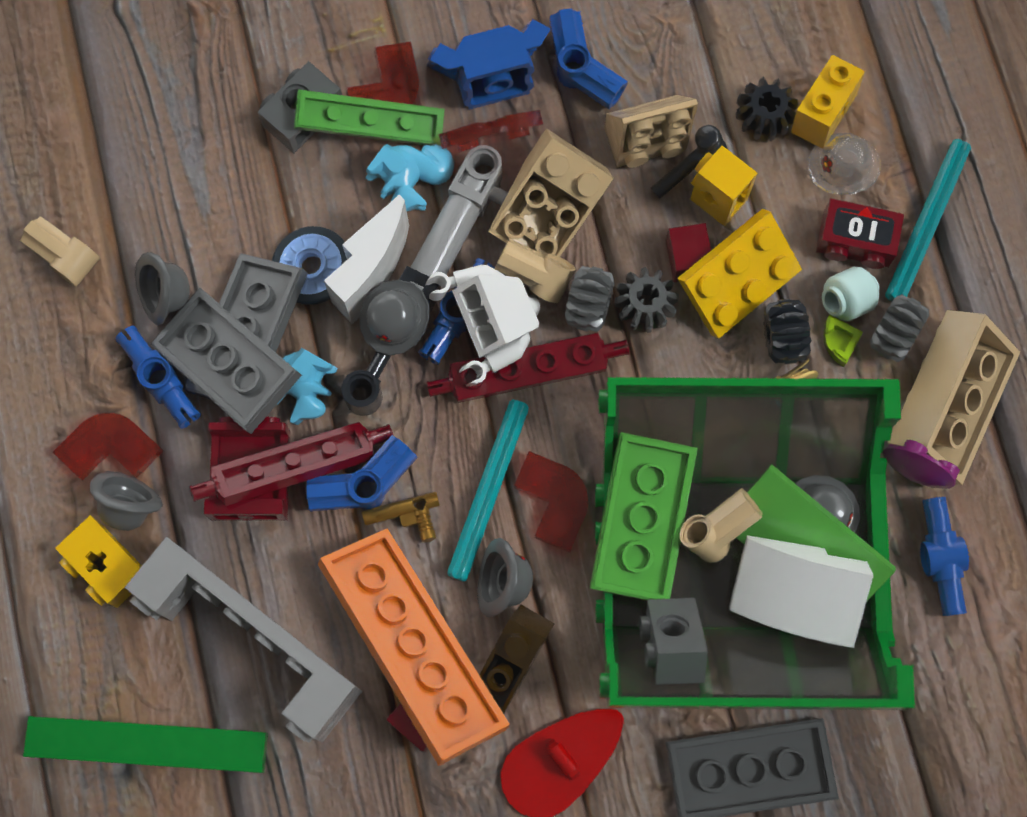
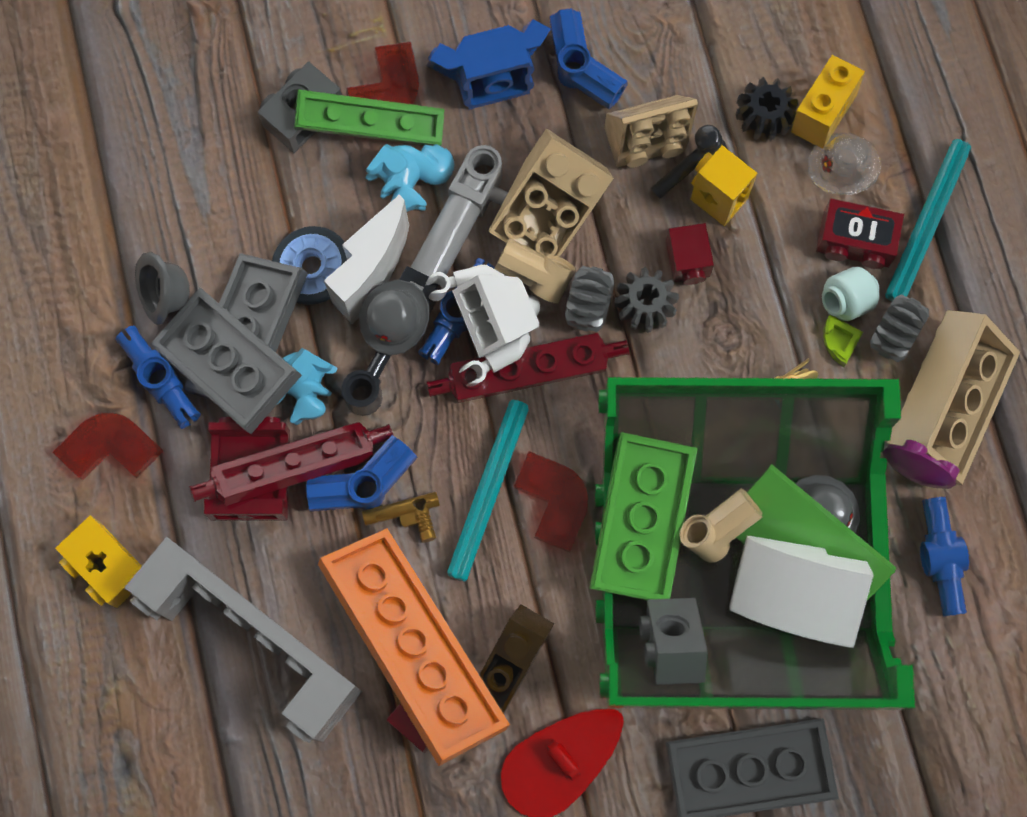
(65, 255): tan piece -> none
(123, 500): dark grey hat -> none
(145, 744): green tile -> none
(503, 578): dark grey hat -> none
(514, 125): clear red plate -> none
(740, 273): yellow plate -> none
(787, 331): black gear -> none

